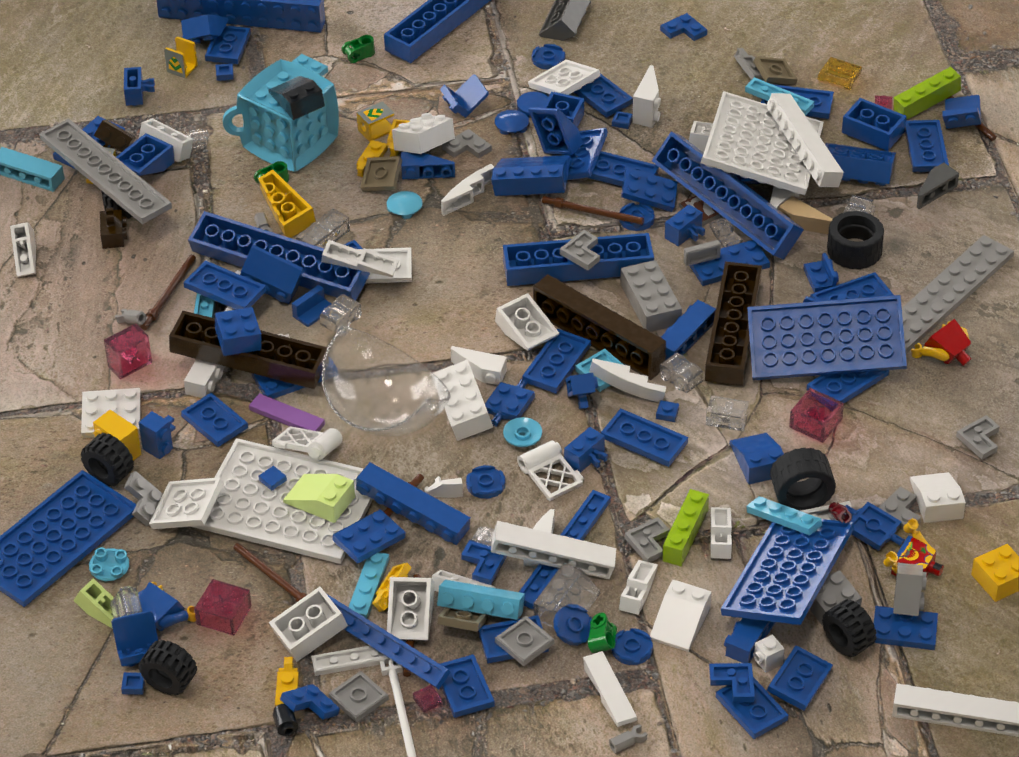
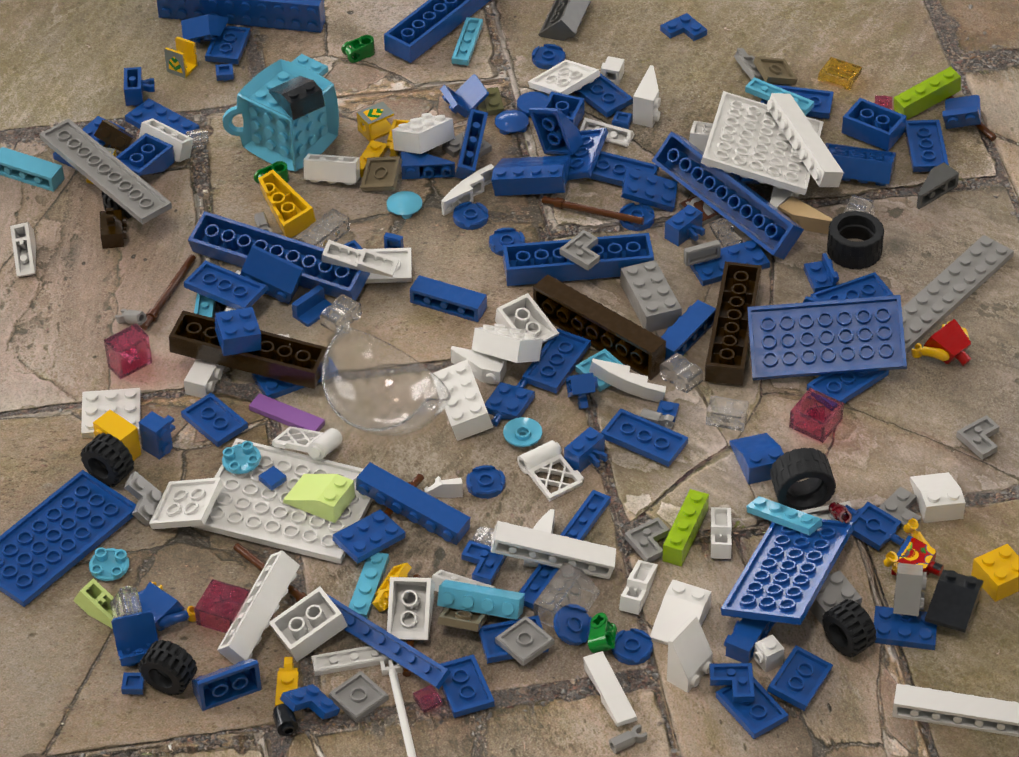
(151, 109): none -> blue plate
(227, 684): none -> blue slope
(241, 458): none -> medium azure dish
(258, 608): none -> white brick
(332, 168): none -> white brick
(393, 241): none -> blue tile
(448, 298): none -> blue brick
(467, 41): none -> medium azure plate
(470, 215): none -> blue tile
(471, 143): none -> blue brick
(492, 103): none -> olive plate
(504, 237): none -> blue tile
(507, 343): none -> white brick
(613, 69): none -> white brick
(615, 135): none -> white slope
(658, 418): none -> light grey bar
(688, 655): none -> white slope
(954, 600): none -> black slope

